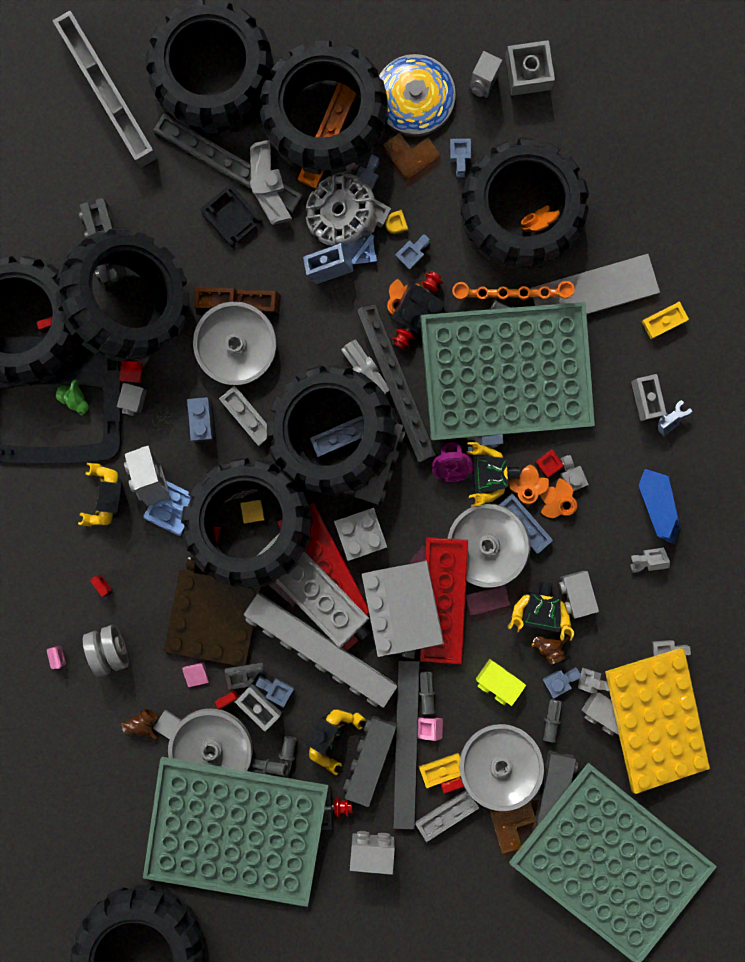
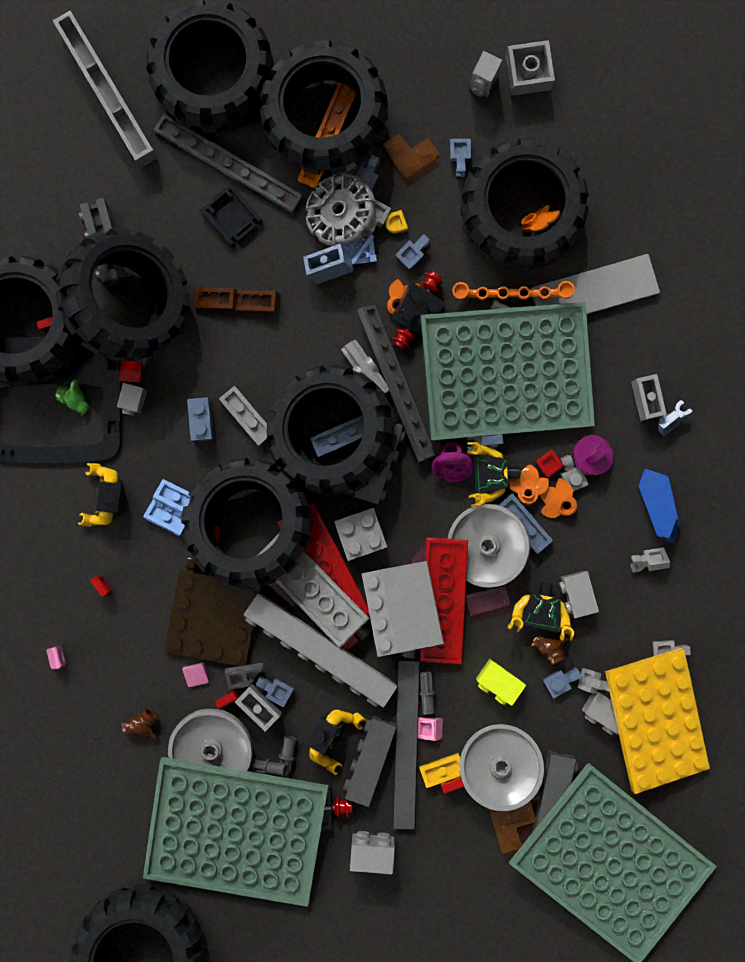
(105, 650): light grey wheel -> none
(146, 476): brick -> none
(166, 724): light grey tile -> none
(234, 343): light grey dish -> none
(252, 511): yellow tile -> none
(266, 183): light grey plate -> none
(417, 95): dish -> none
(446, 815): light grey plate -> none
(552, 720): dark grey axle -> none
(593, 455): none -> magenta tile
(665, 320): yellow plate -> none

